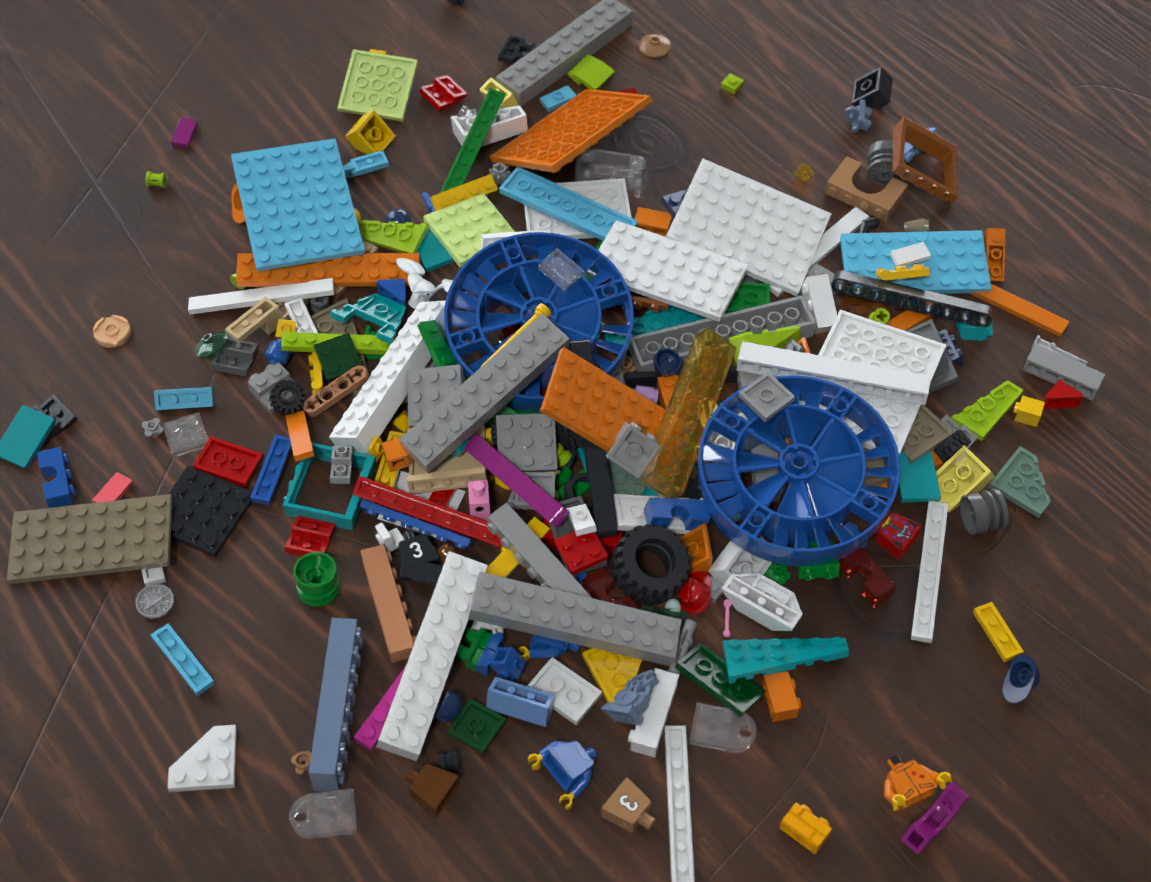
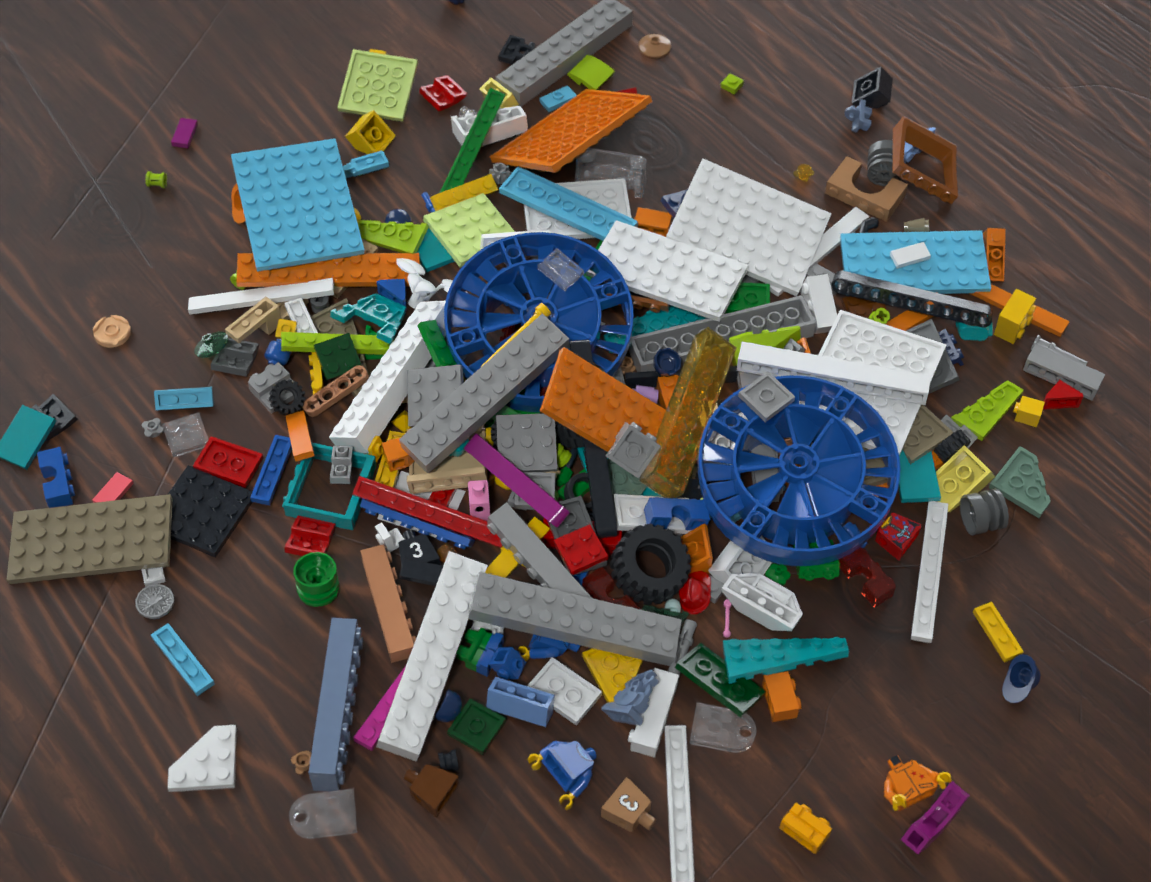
(581, 520): white plate -> none
(901, 272): yellow plate -> none
(1015, 316): none -> yellow brick

